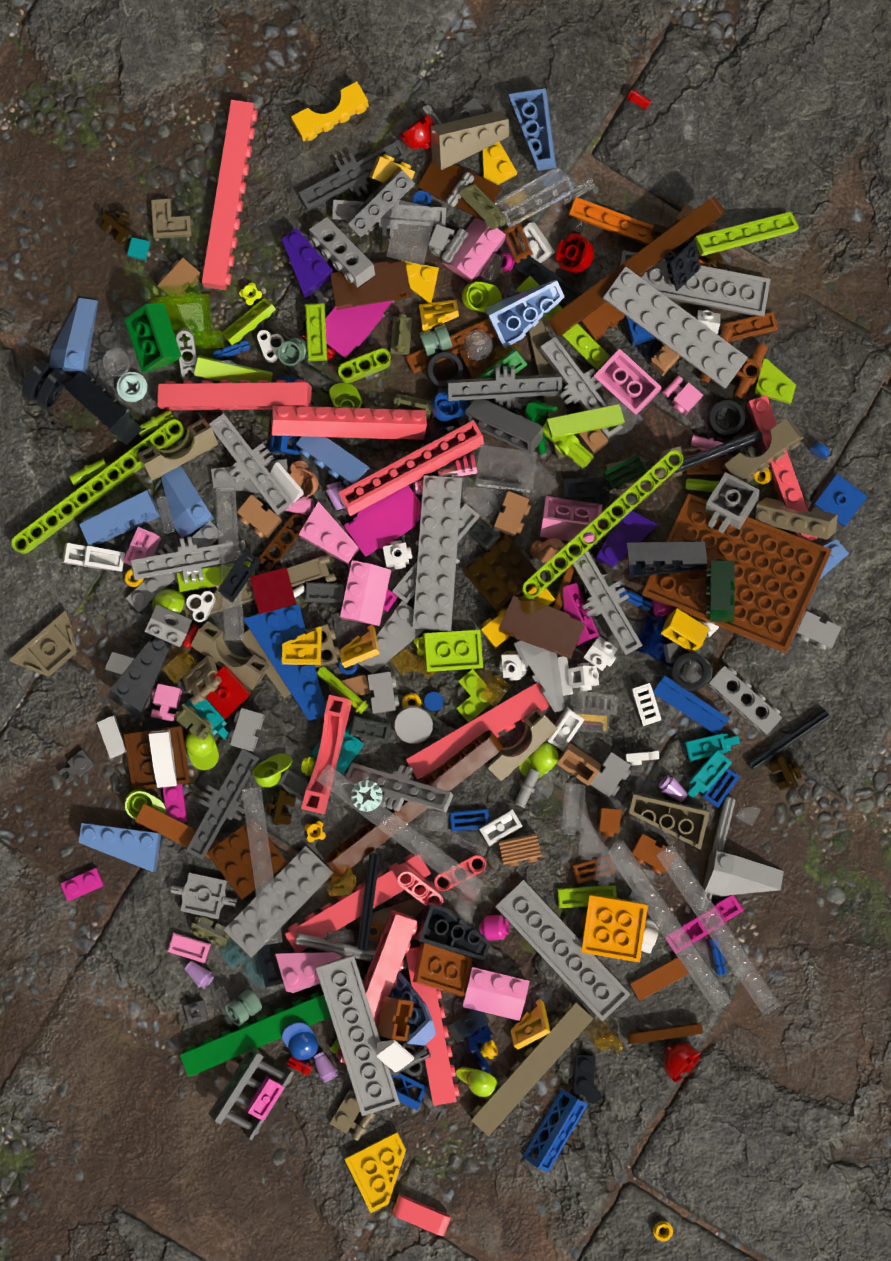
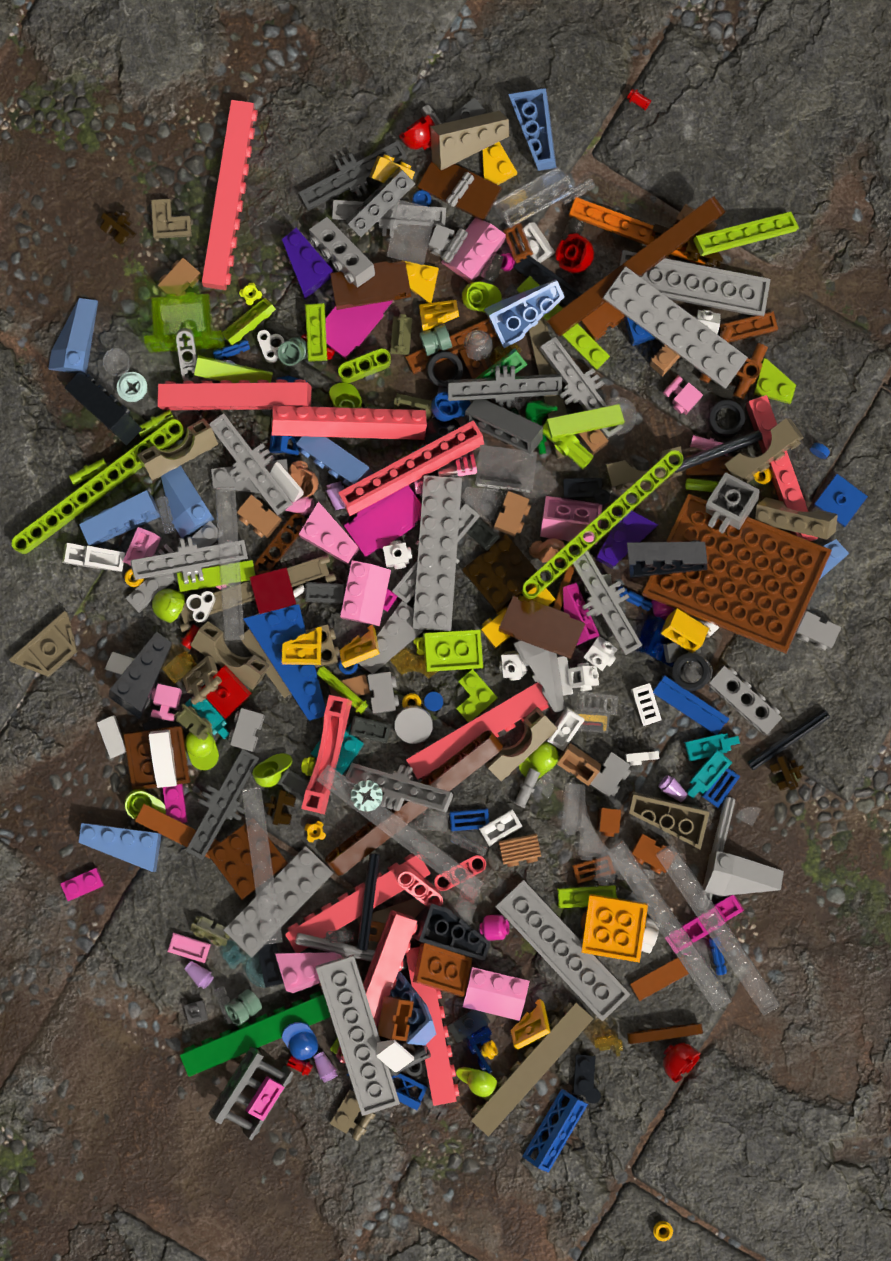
(44, 385): black wheel -> none
(78, 765): flat silver plate -> none
(138, 249): teal tile -> none
(152, 337): green slope -> none
(168, 625): light grey brick -> none
(204, 895): light grey plate -> none
(238, 576): black plate -> none
(310, 123): yellow arch -> none
(342, 885): clear yellow bracket -> none
(377, 1170): yellow plate -> none
(421, 1215): coral beam -> none
(483, 206): olive hinge -> none
(495, 690): clear yellow bracket -> none
(627, 382): bright pink slope -> none
(639, 465): dark green tile -> none
(683, 266): black hinge -> none
(721, 591): dark green wedge -> none

